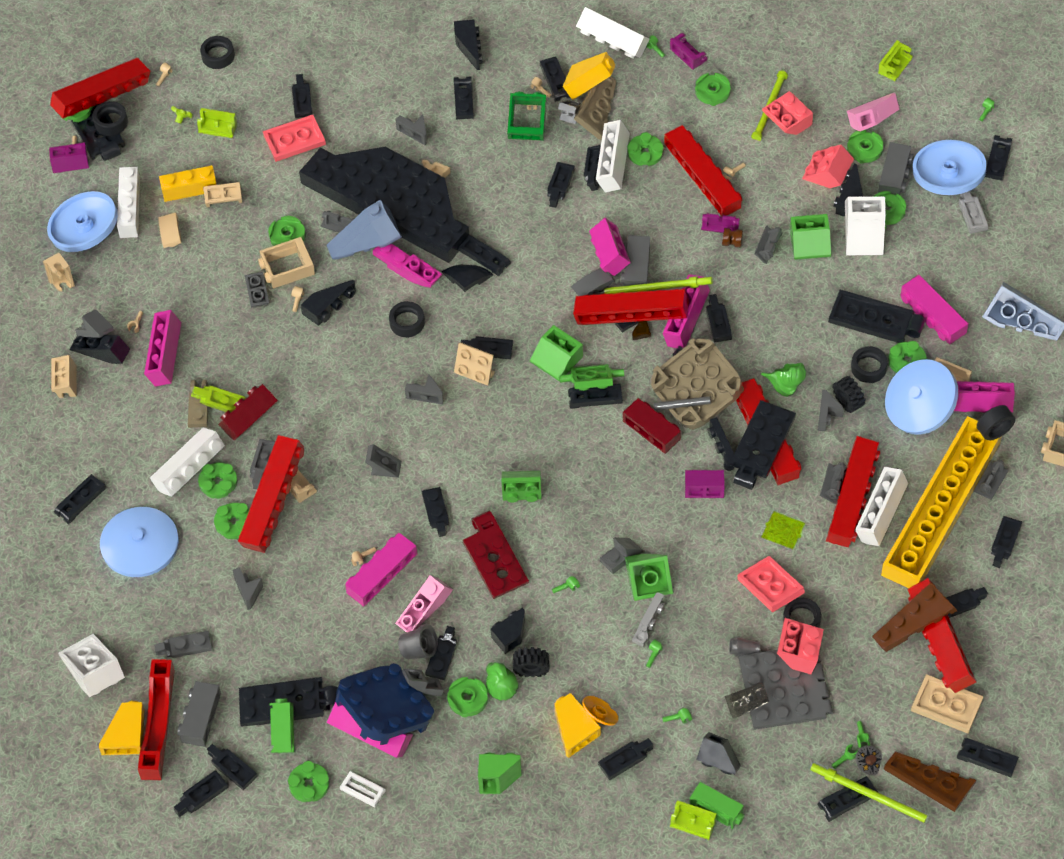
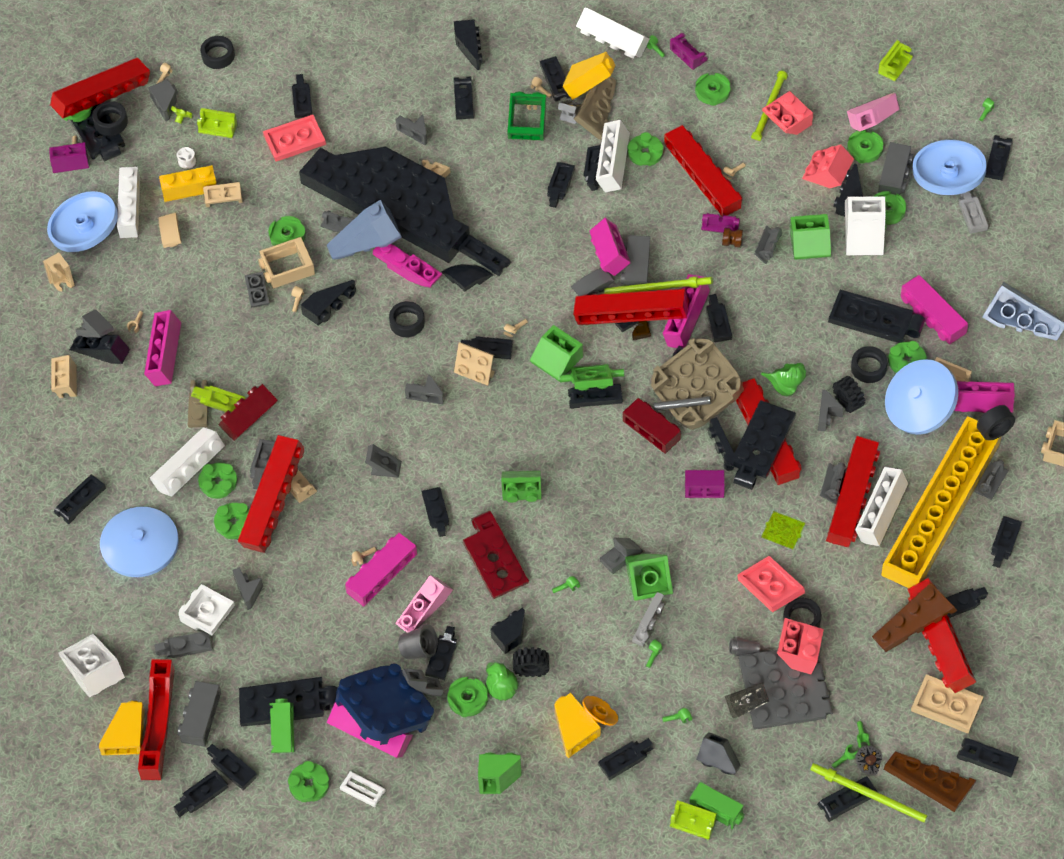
(164, 97): none -> dark grey slope
(188, 154): none -> white wheel
(205, 610): none -> white plate
(513, 329): none -> tan hand

